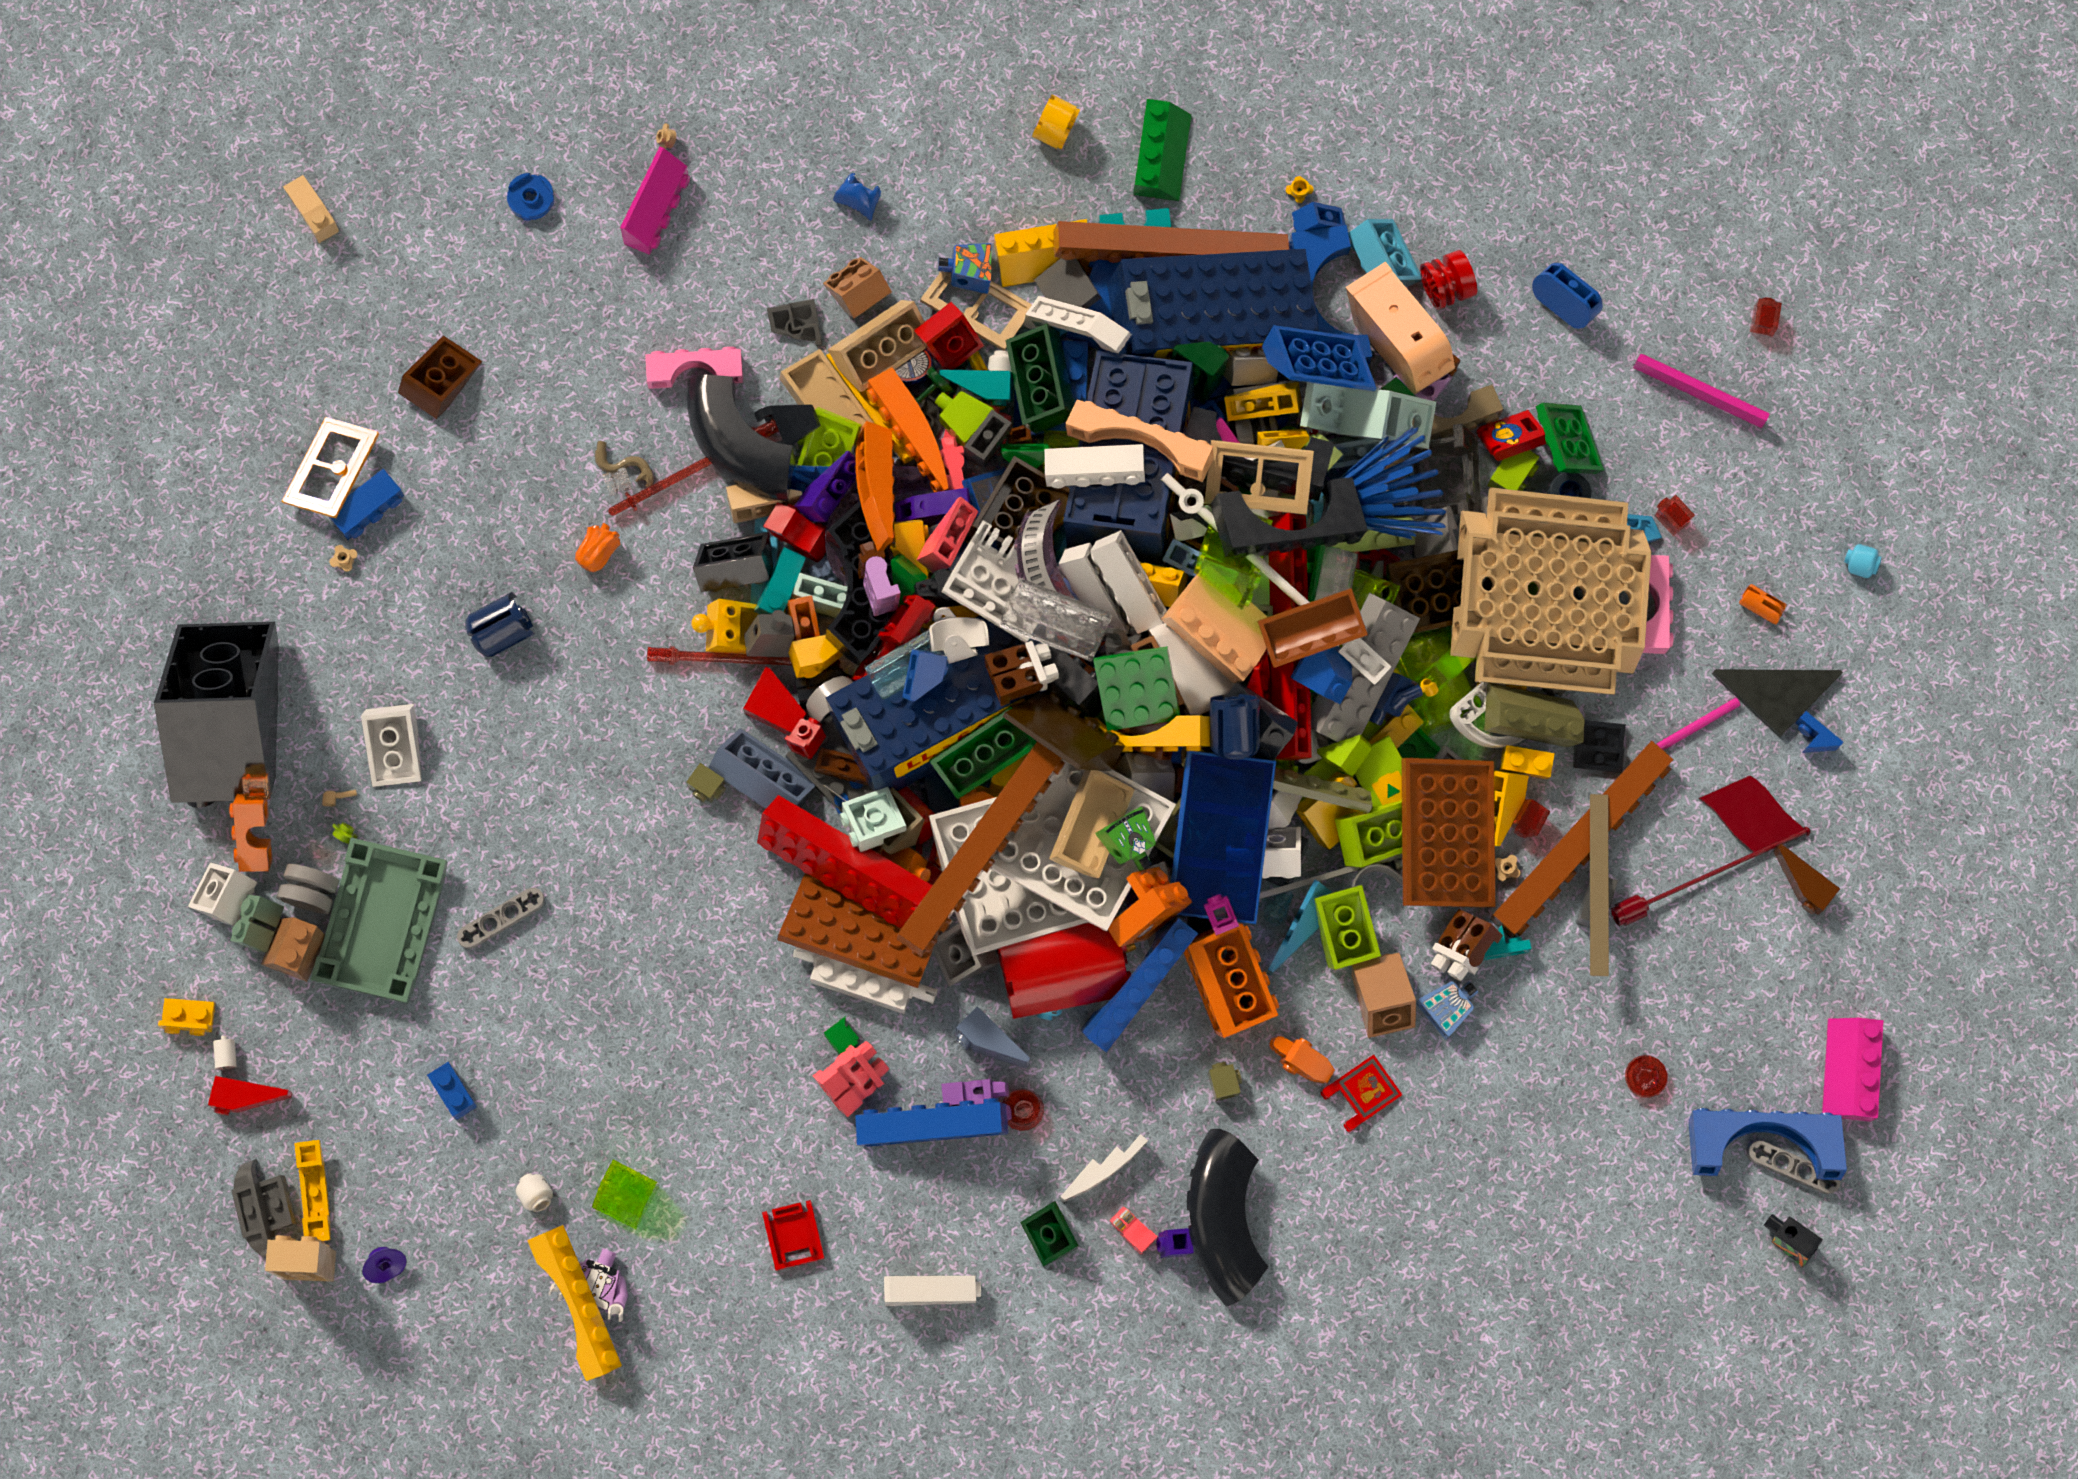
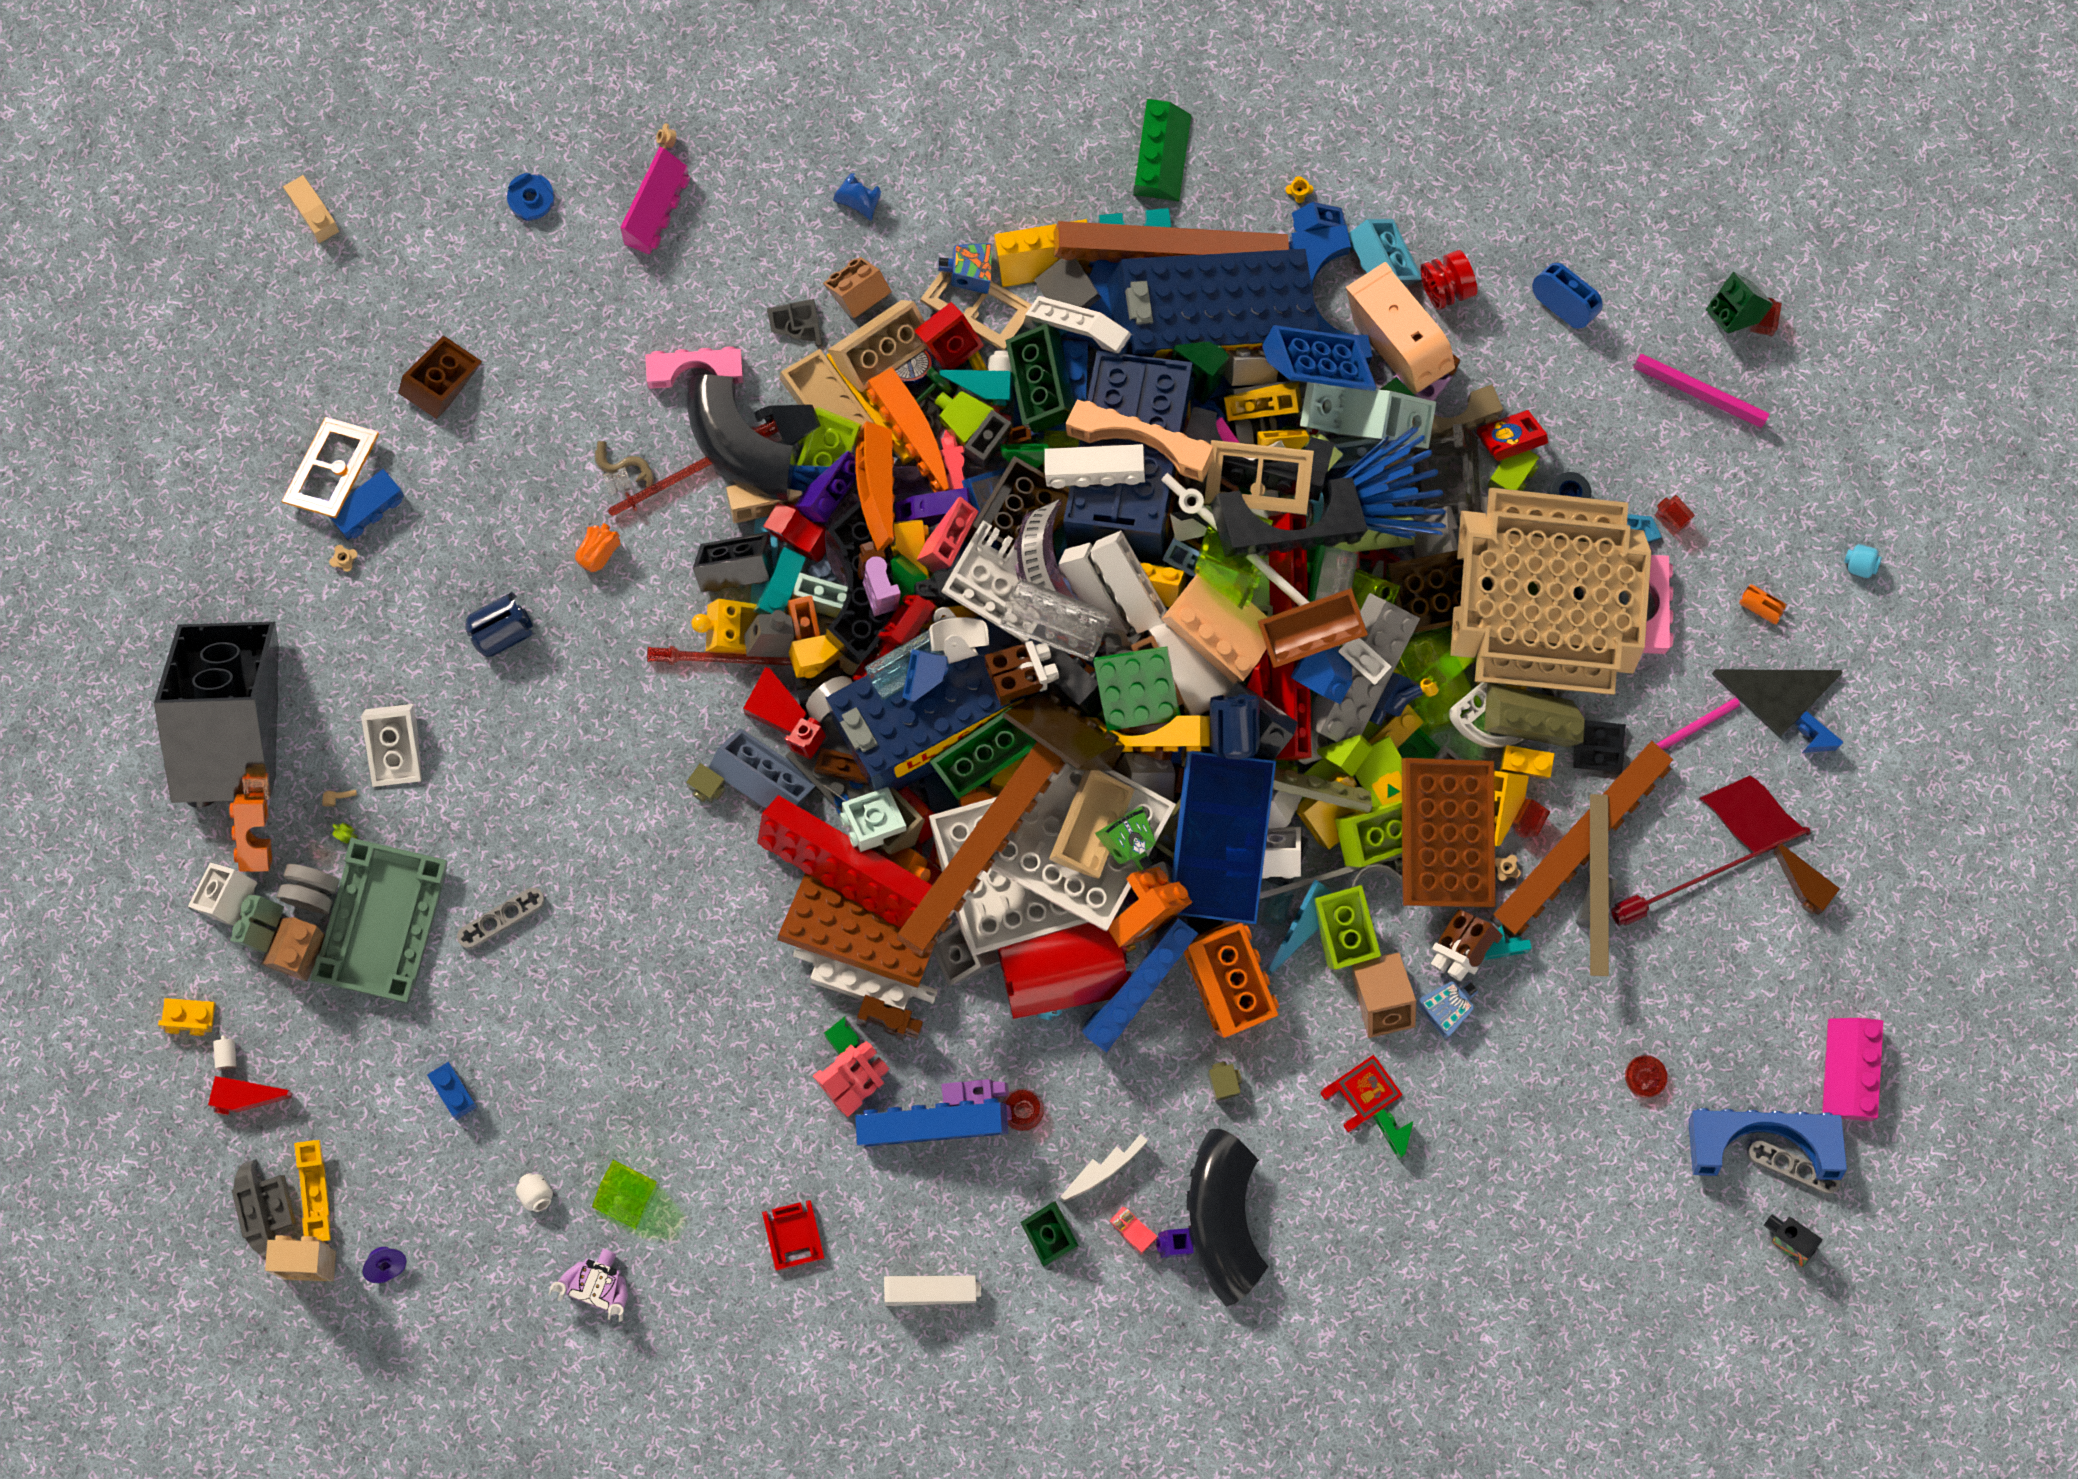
(594, 1346): yellow arch -> none
(891, 1019): none -> reddish brown hips
(986, 1038): sand blue slope -> none
(1055, 121): yellow brick -> none
(1220, 914): magenta window -> none
(1302, 1059): orange hinge -> none
(1398, 1138): none -> green slope
(1569, 438): green plate -> none
(1738, 304): none -> dark green slope

